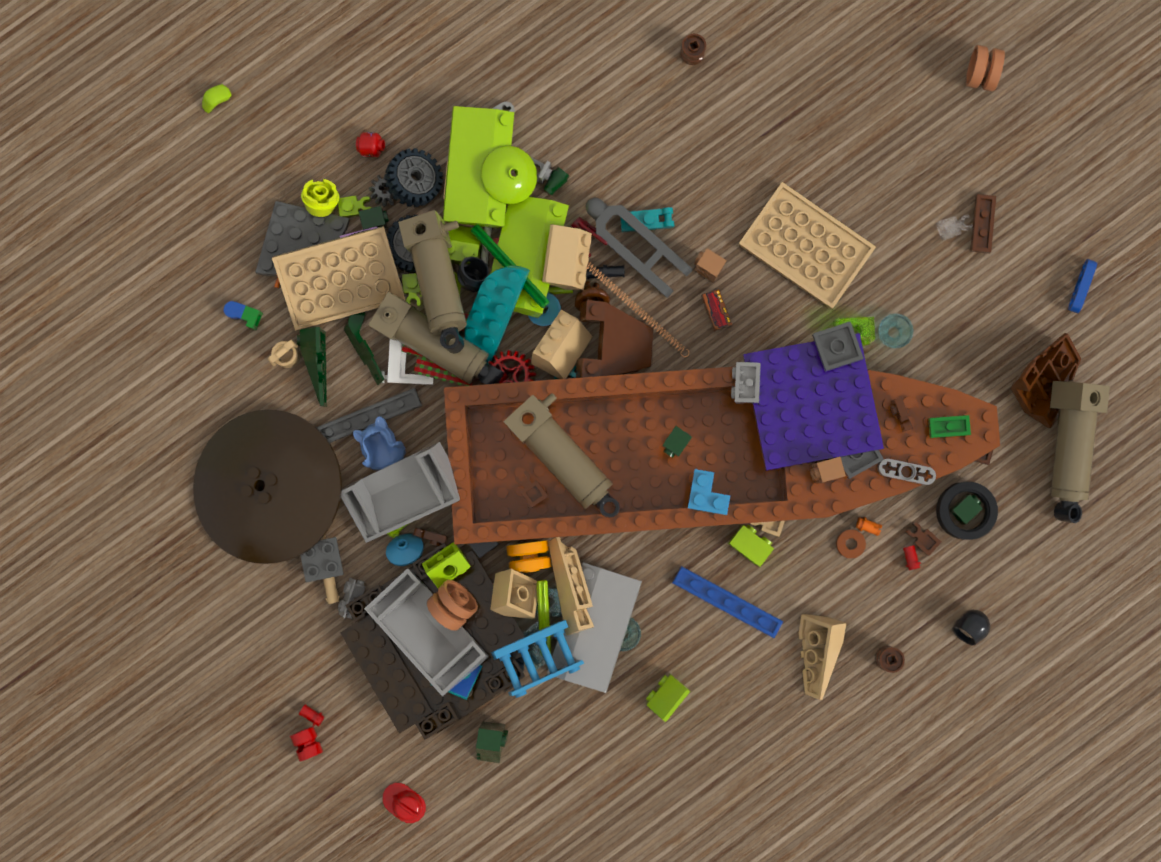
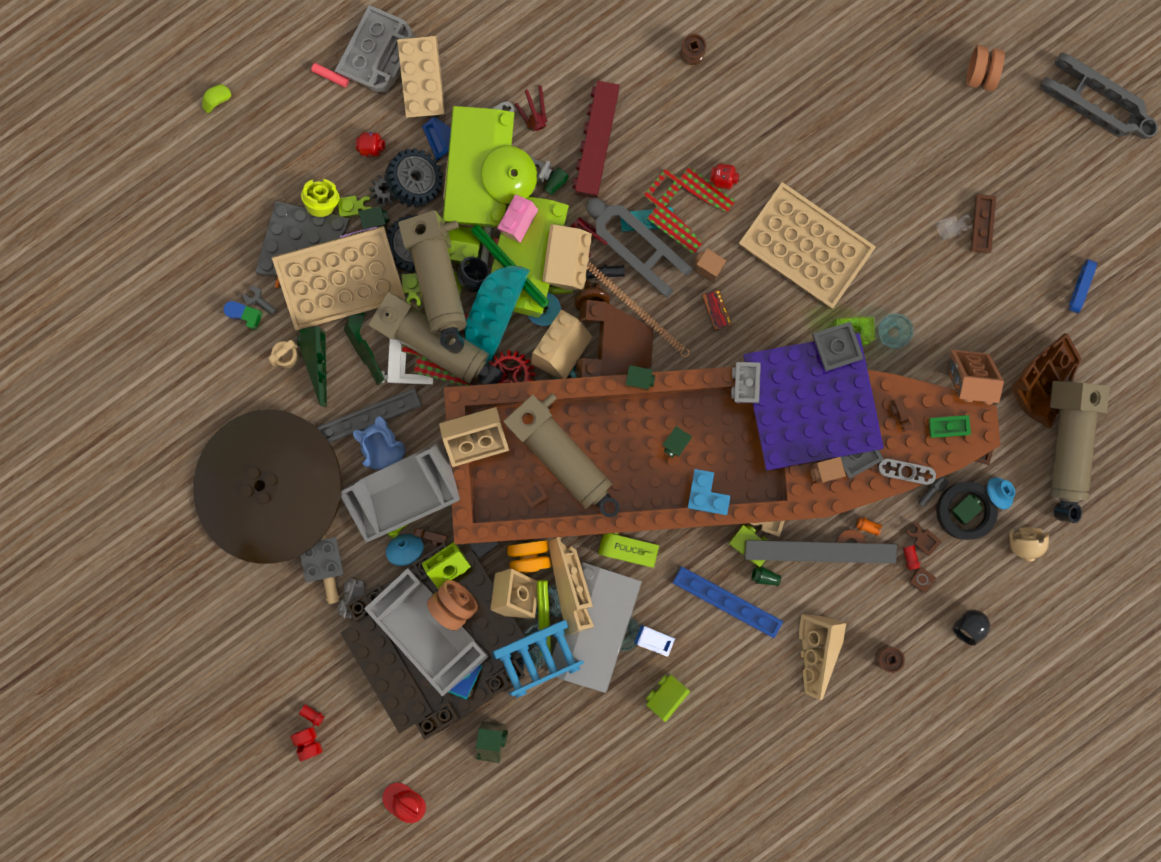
(257, 299): none -> dark grey bar
(330, 75): none -> coral piece
(373, 50): none -> light grey plate
(421, 76): none -> tan brick
(438, 136): none -> blue slope
(474, 437): none -> tan slope
(518, 218): none -> bright pink brick
(536, 120): none -> dark red plant
(597, 139): none -> dark red brick
(628, 549): none -> lime door
(639, 378): none -> dark green brick
(654, 640): none -> tile
(668, 221): none -> piece
(724, 176): none -> red head
(765, 576): none -> dark green cone
(820, 551): none -> dark grey tile
(922, 580): none -> reddish brown tile
(938, 485): none -> dark grey bar
(975, 376): none -> nougat brick
(1001, 492): none -> dark azure piece
(1029, 543): none -> tan cylinder
(1138, 123): none -> dark grey piece

